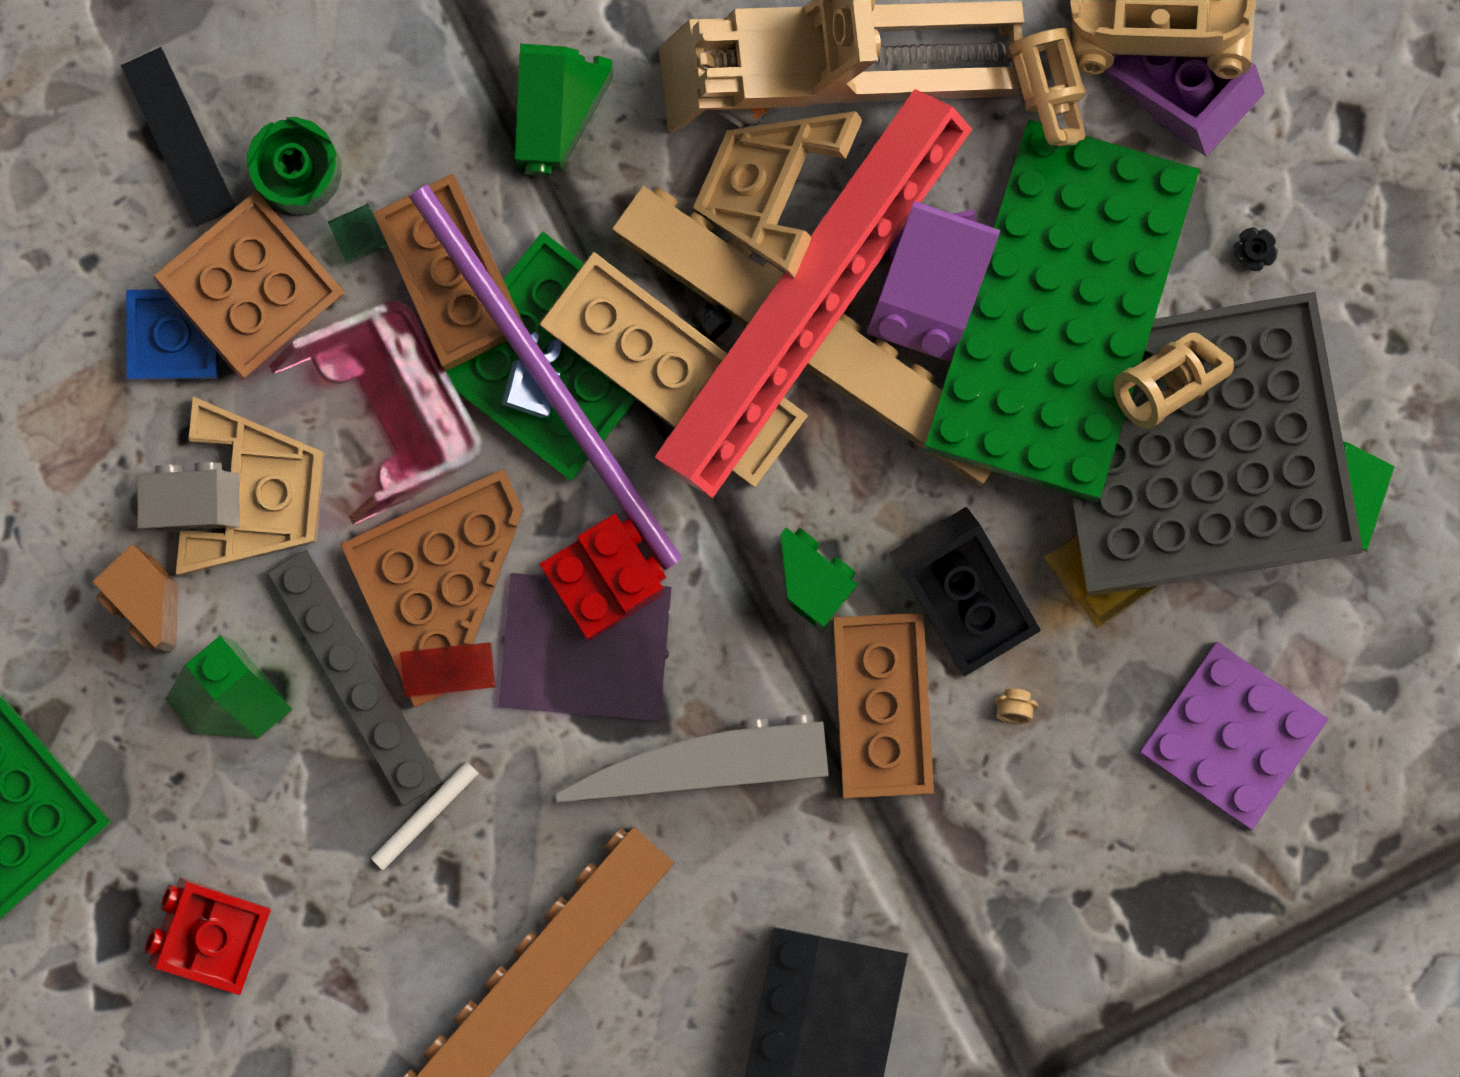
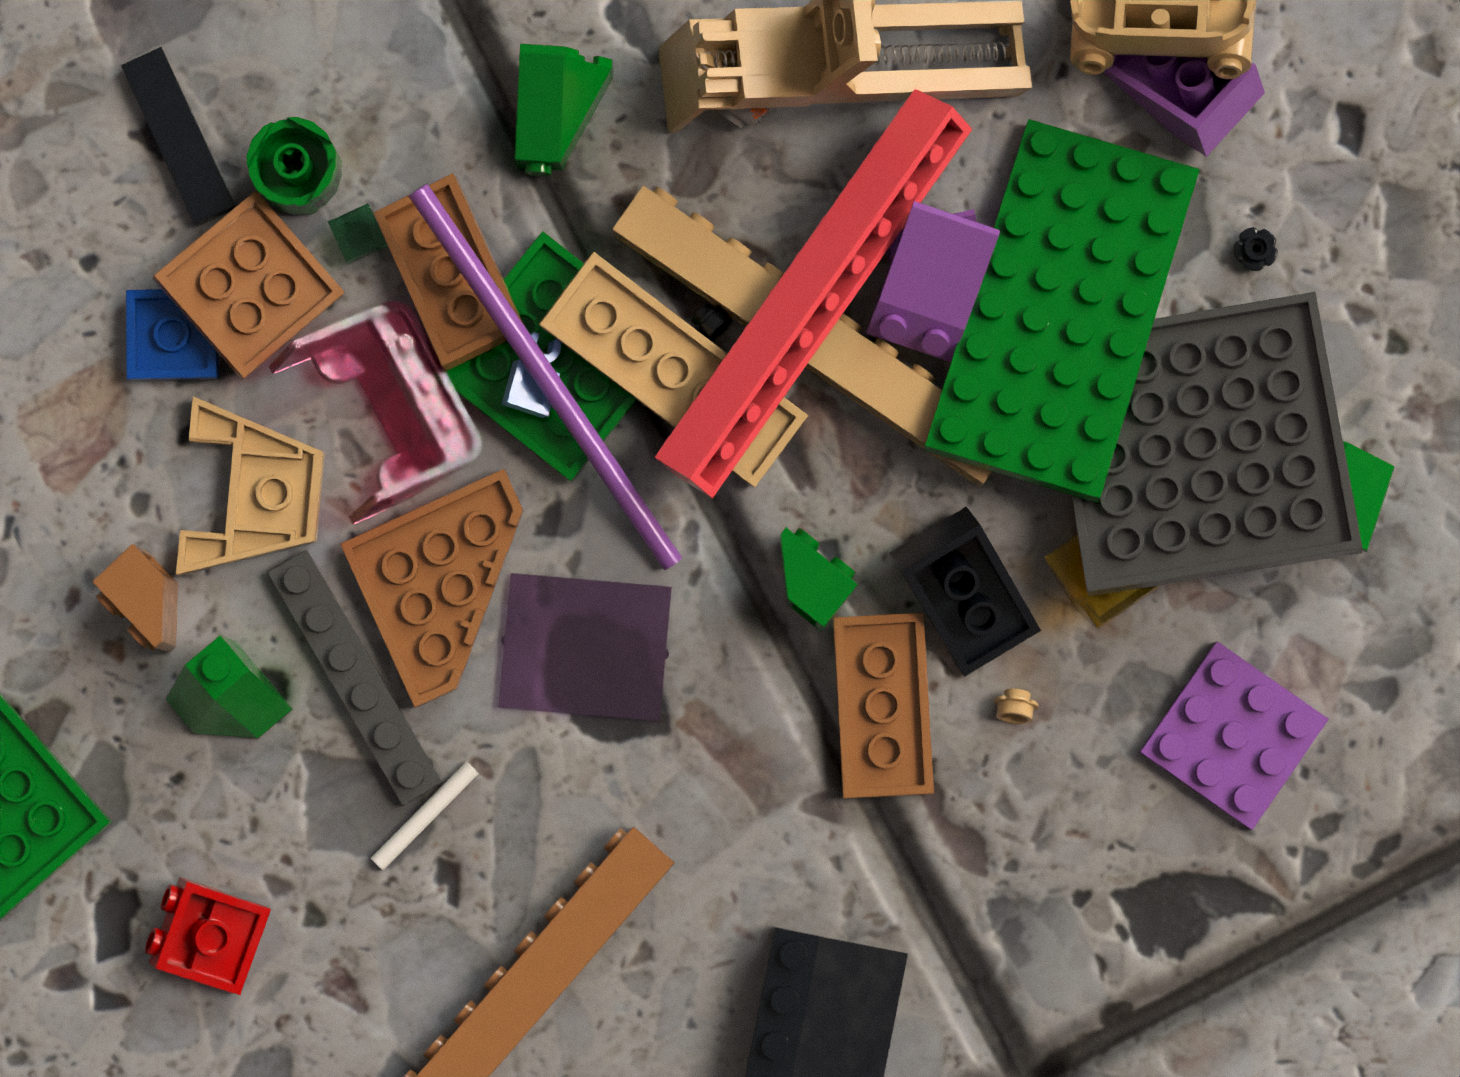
(188, 498): light grey brick -> none
(448, 670): clear red plate -> none
(604, 576): red plate -> none
(713, 761): light grey slope -> none
(755, 178): tan wing -> none
(1057, 99): tan piece -> none
(1180, 372): tan piece -> none

